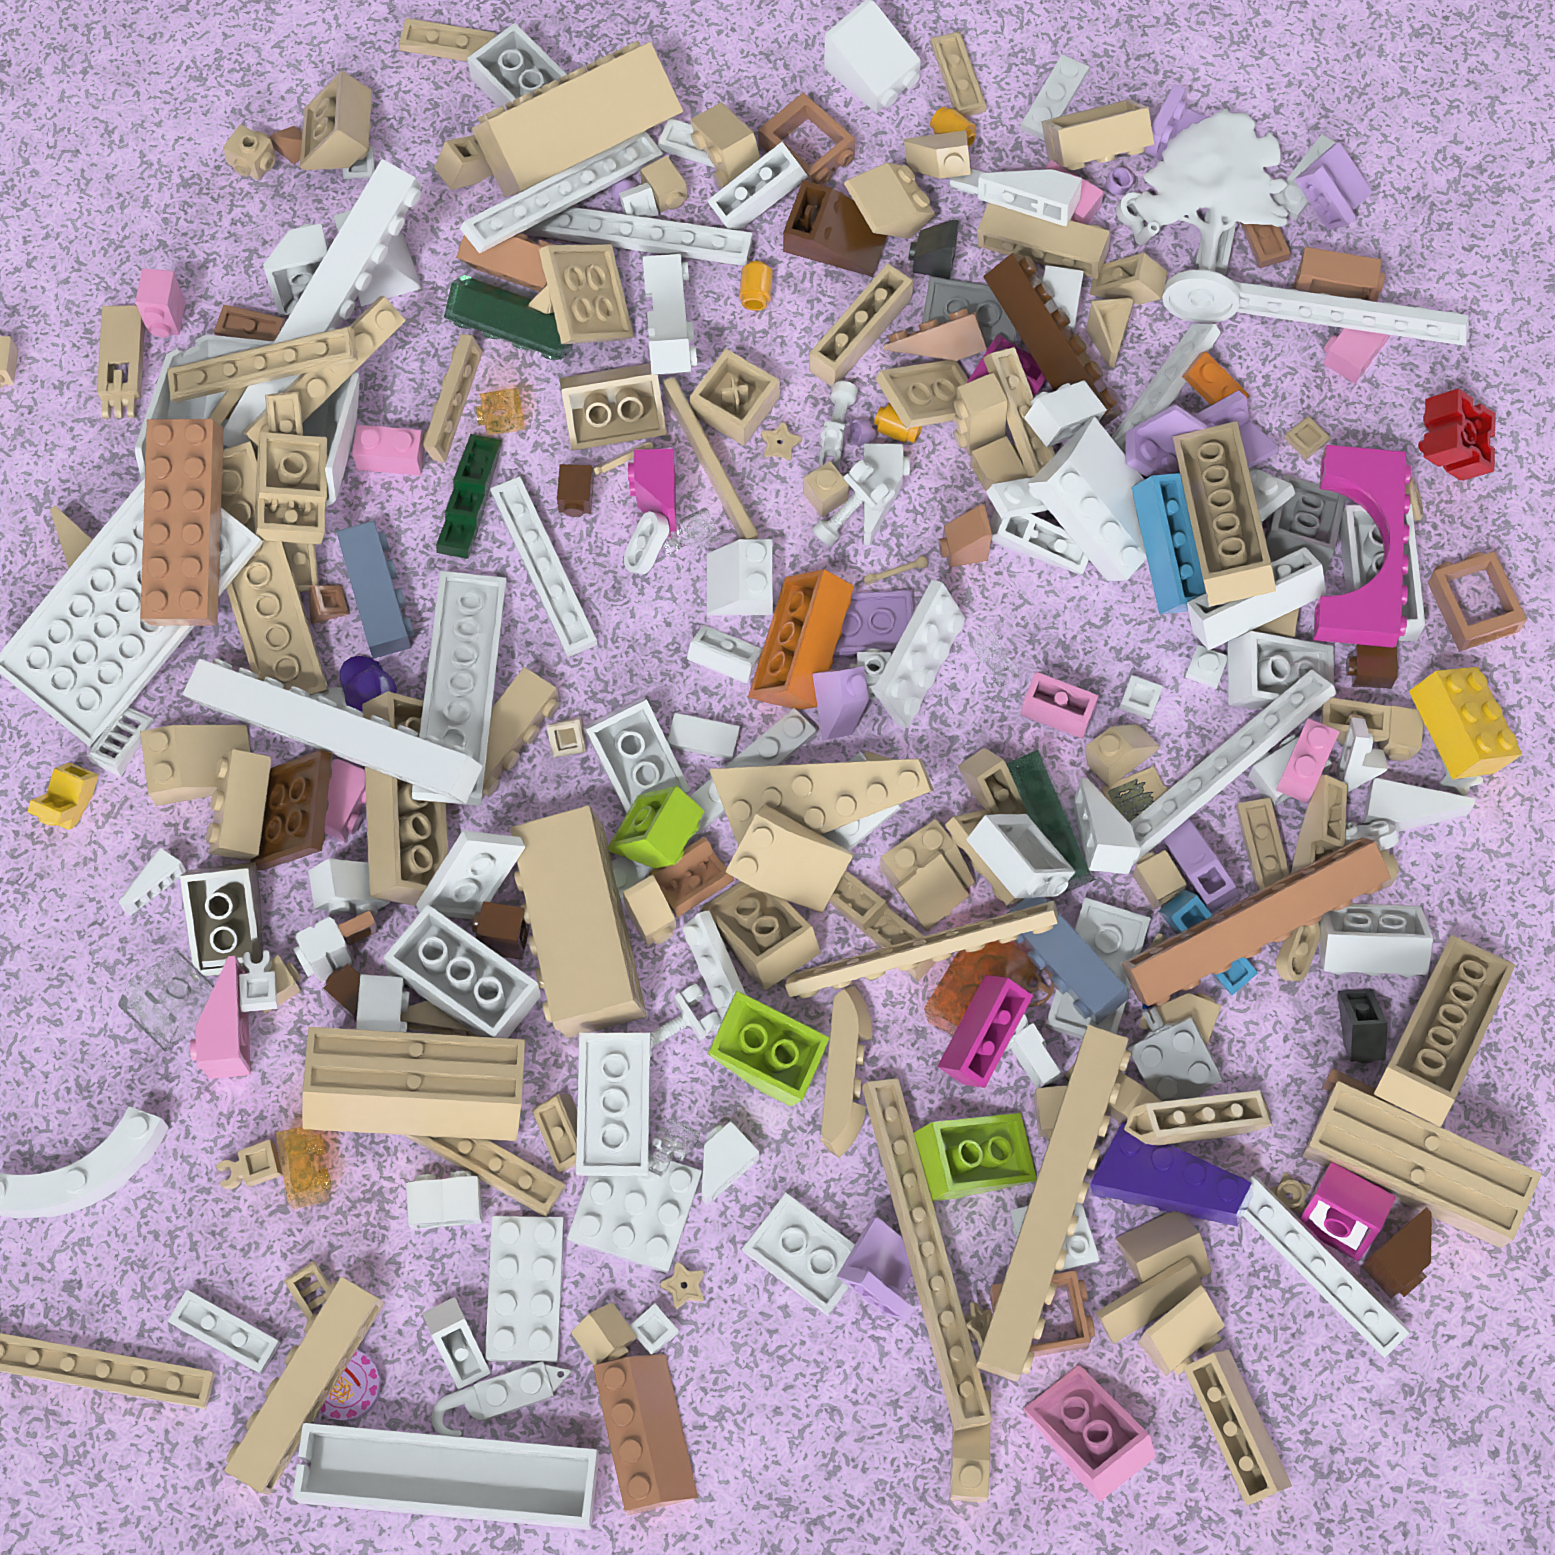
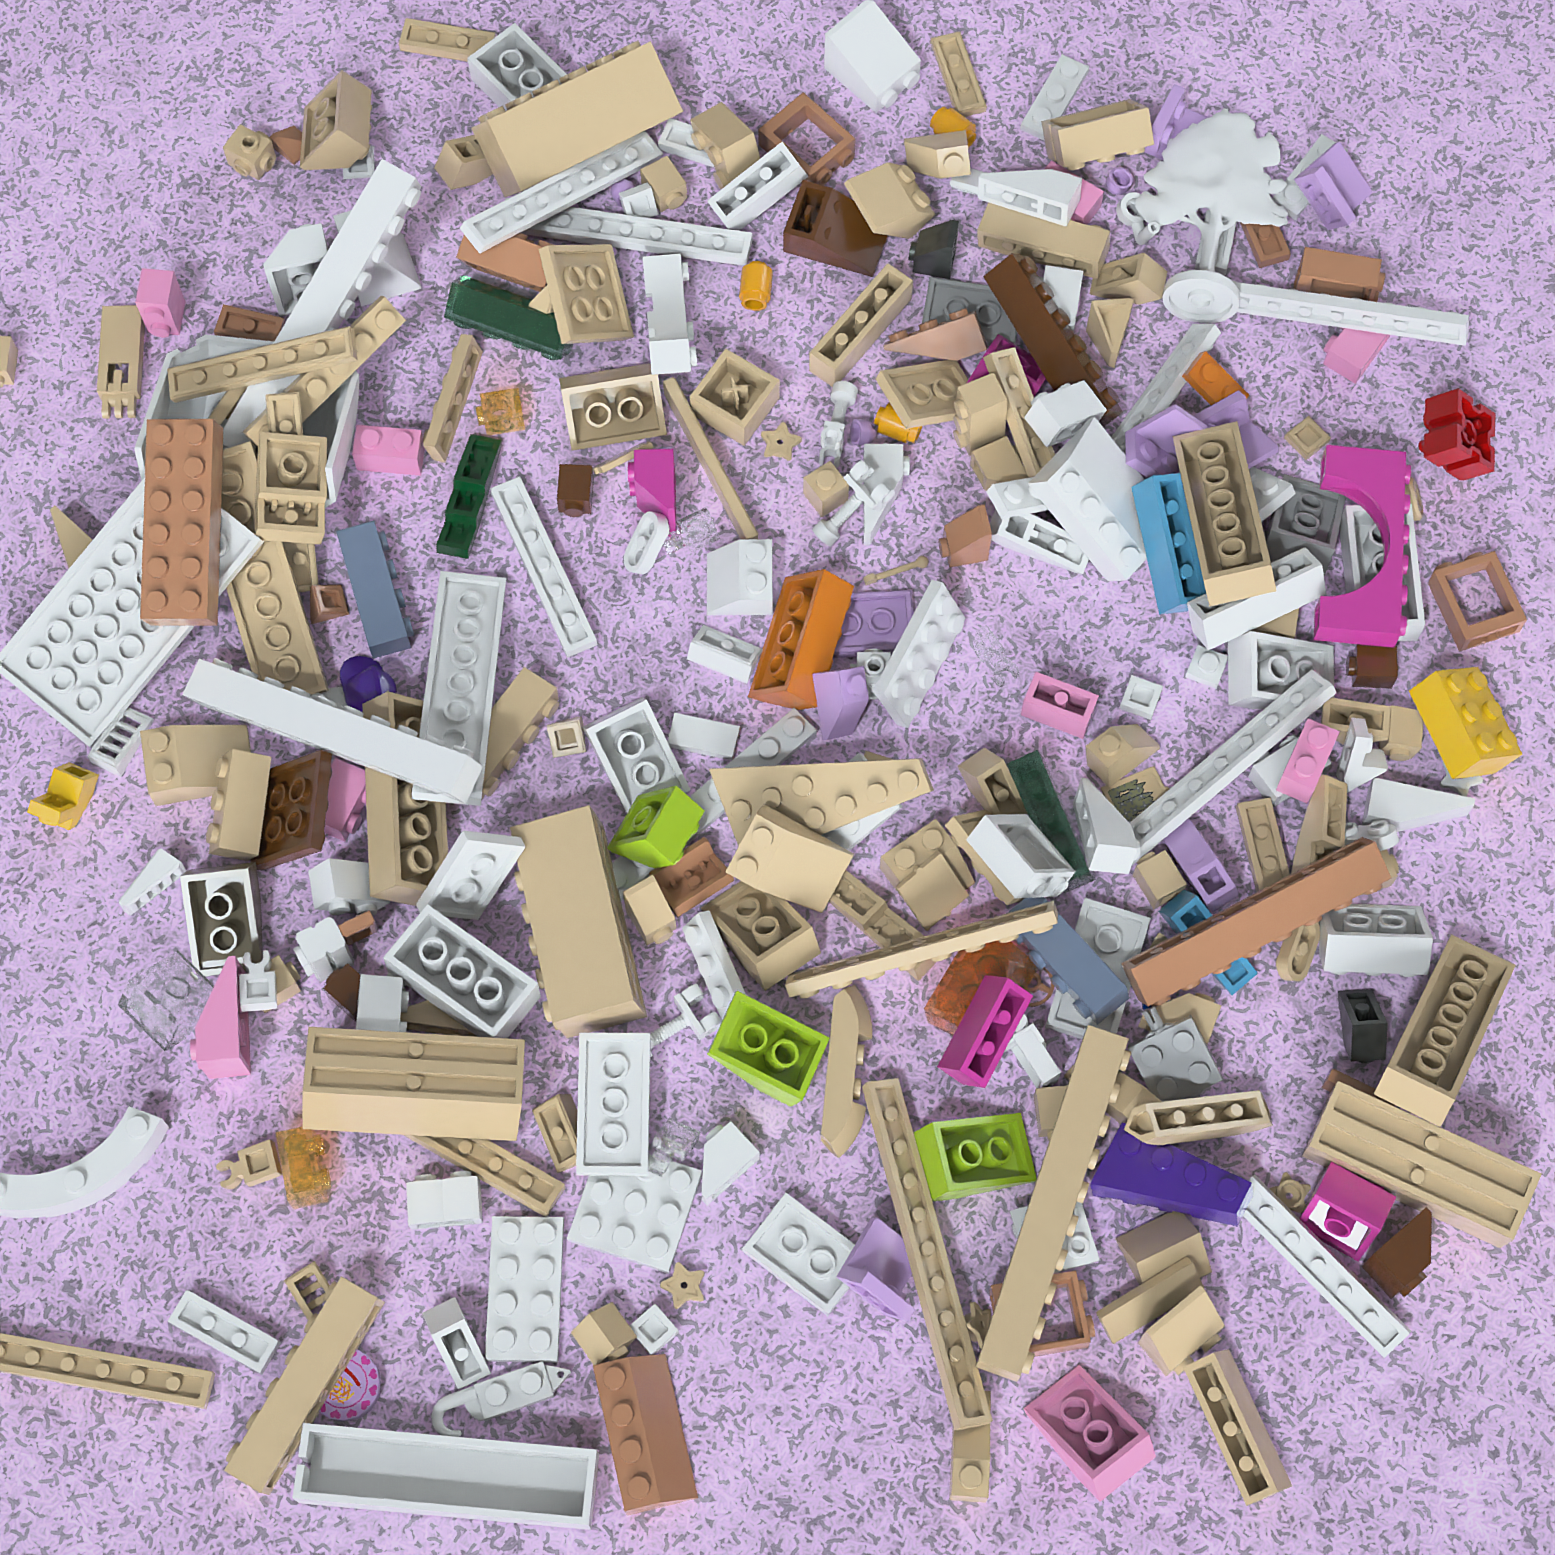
(502, 929): reddish brown brick -> none

